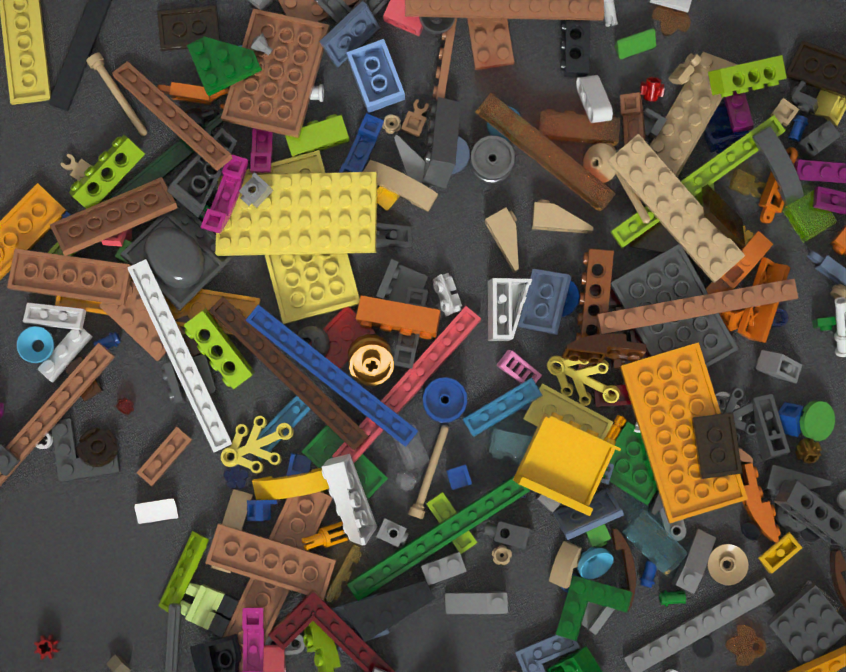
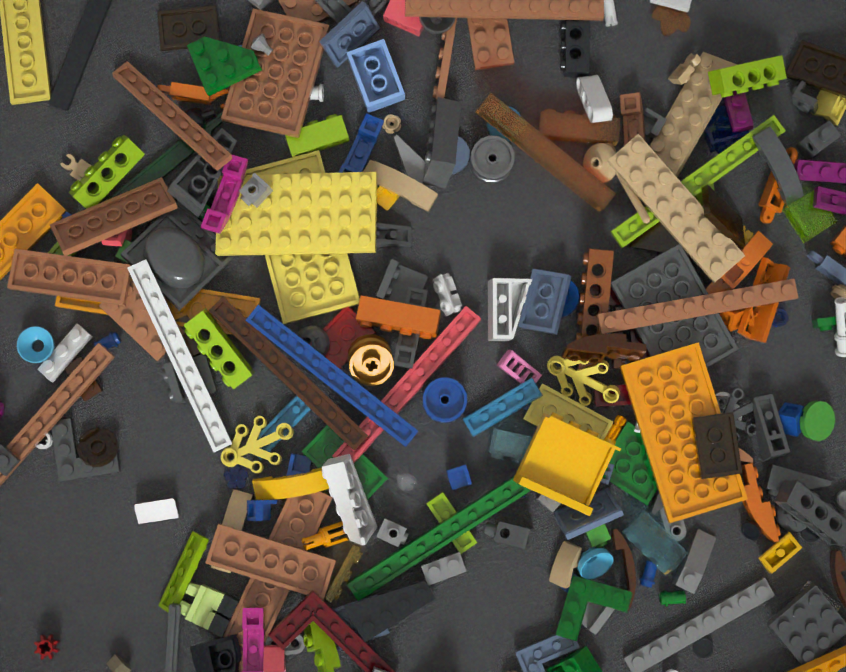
(54, 316): white plate -> none
(96, 62): tan piece -> none
(125, 406): clear red plate -> none
(164, 456): nougat plate -> none
(261, 151): dark pink slope -> none
(414, 453): clear slope -> none
(415, 121): medium nougat plate -> none
(417, 509): tan piece -> none
(476, 602): light grey slope -> none
(501, 560): tan plate -> none
(503, 229): tan slope -> none
(554, 218): tan slope -> none
(635, 43): bright green slope -> none
(652, 89): red gear -> none
(738, 564): tan dish -> none
(742, 645): clear orange plate -> none
(744, 183): clear yellow plate -> none
(779, 366): light grey slope -> none
(785, 112): tan plate -> none
(797, 130): blue pin -> none
(808, 450): pearl gold gear -> none

